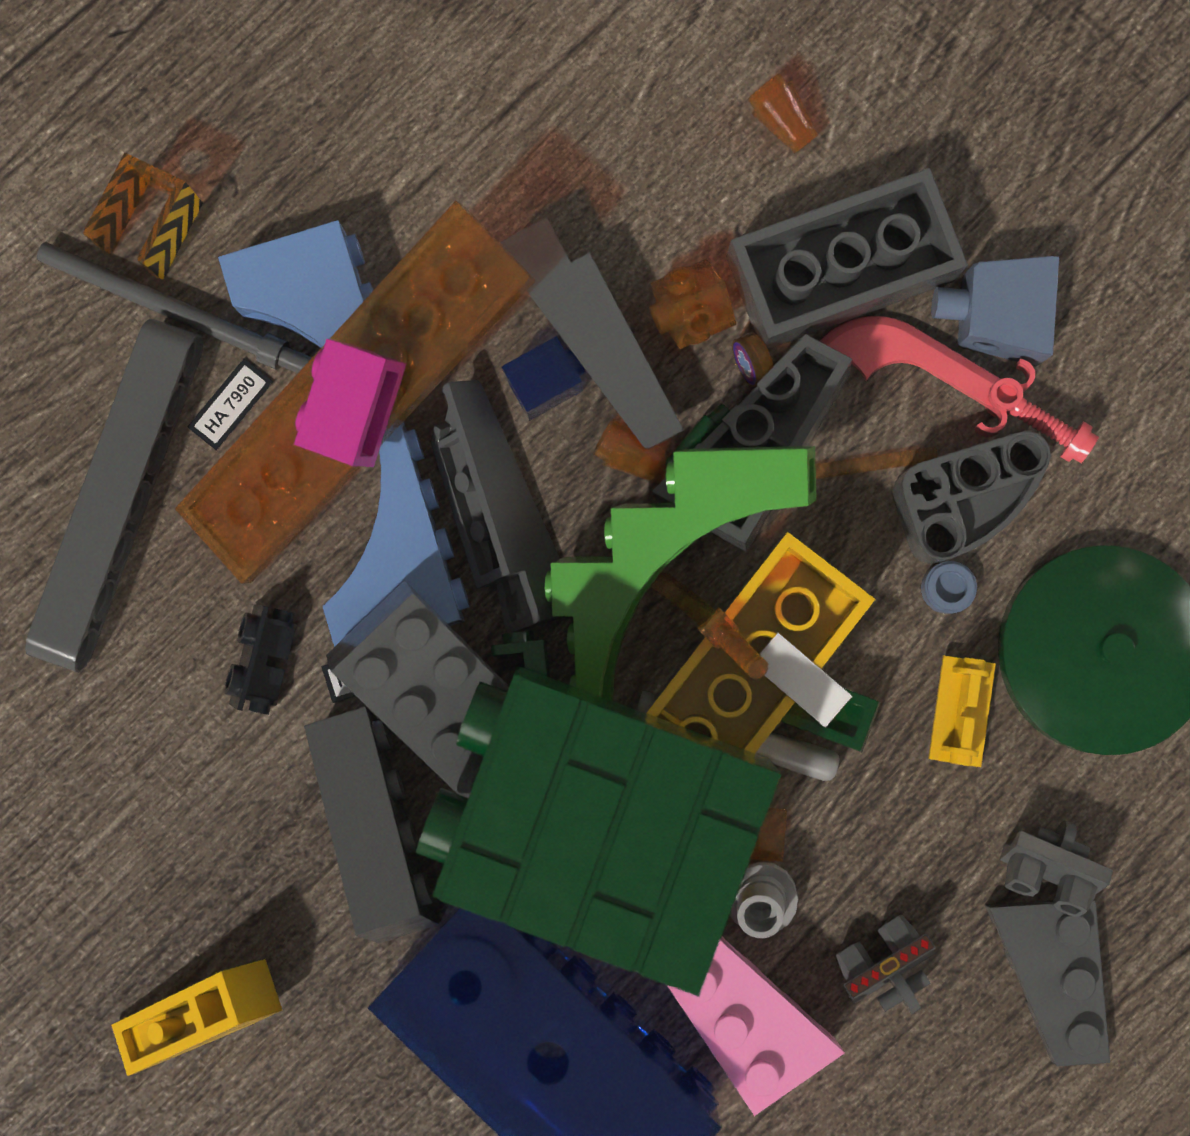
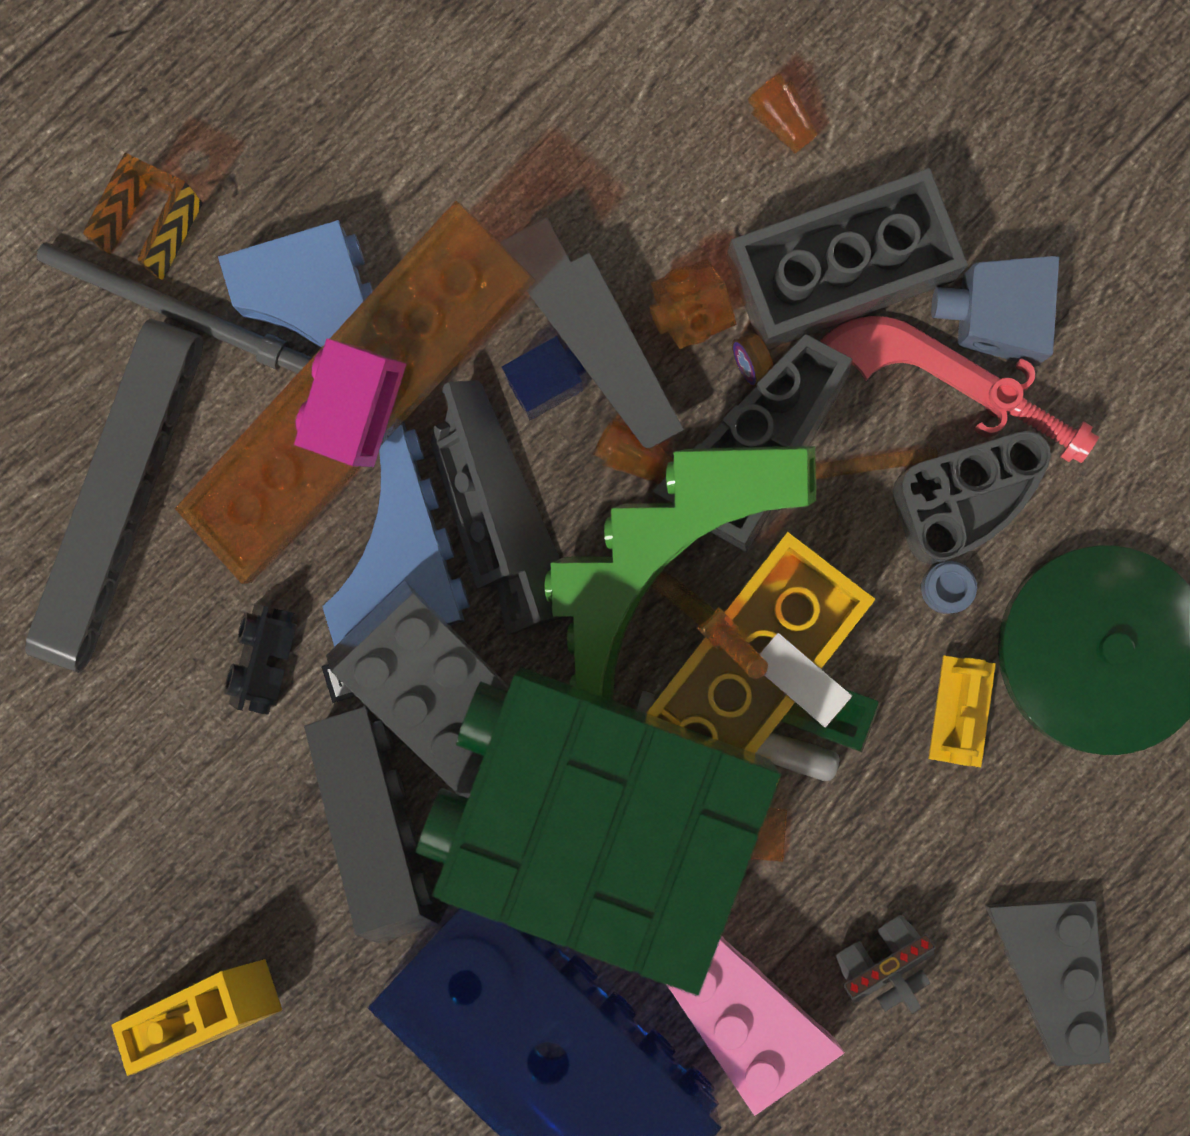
(230, 404): sticker -> none
(523, 643): dark green bracket -> none
(701, 430): dark green helmet -> none
(765, 900): light grey piece -> none
(1058, 860): dark grey hips -> none

